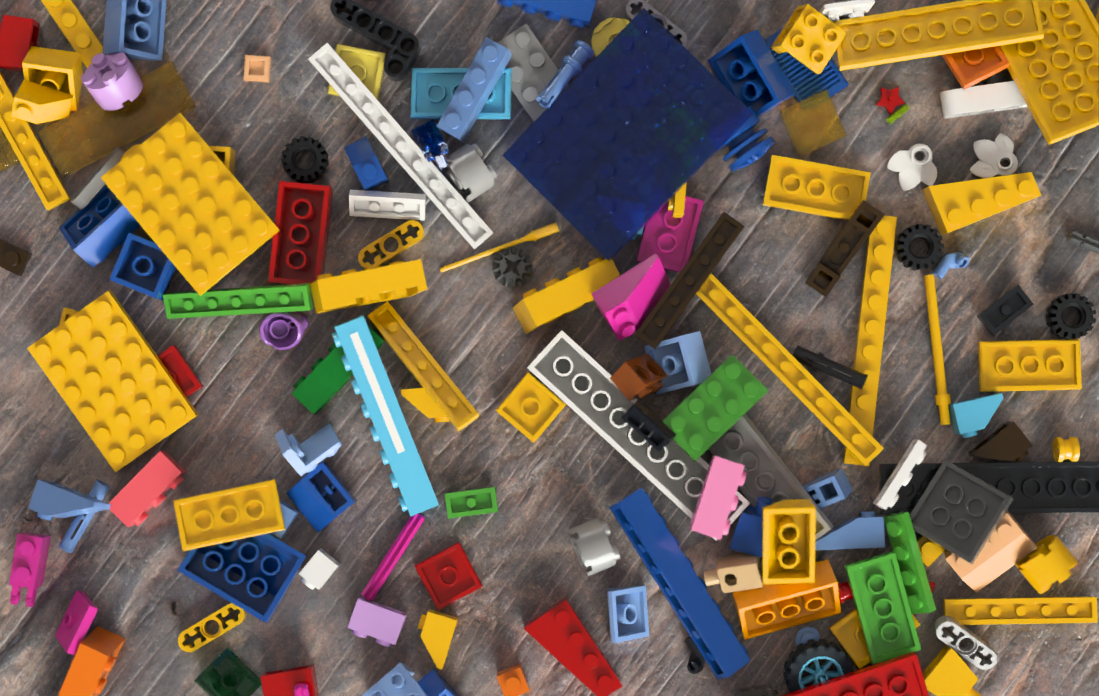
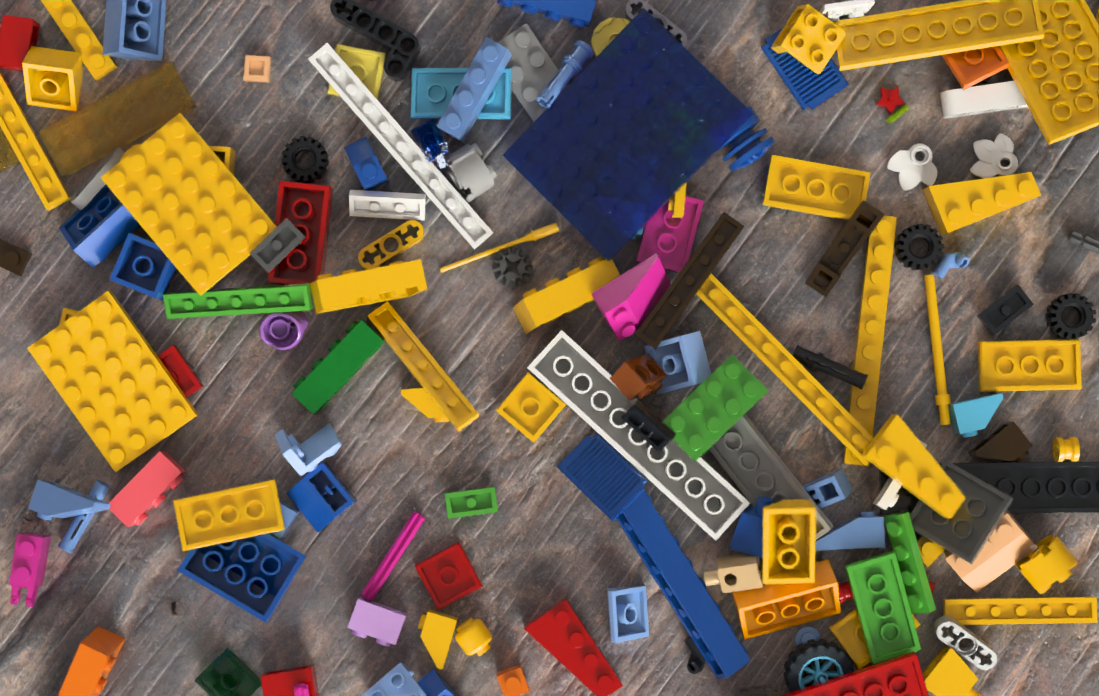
(40, 103): yellow slope -> none
(76, 622): dark pink plate -> none
(112, 80): lavender brick -> none
(202, 624): yellow beam -> none
(277, 245): none -> dark grey plate
(318, 569): white brick -> none
(386, 415): medium azure brick -> none
(473, 636): none -> yellow head
(593, 546): light grey brick -> none
(603, 475): none -> blue window
(718, 497): bright pink brick -> none
(752, 73): blue slope -> none
(812, 123): clear yellow plate -> none
(908, 463): none -> yellow wedge

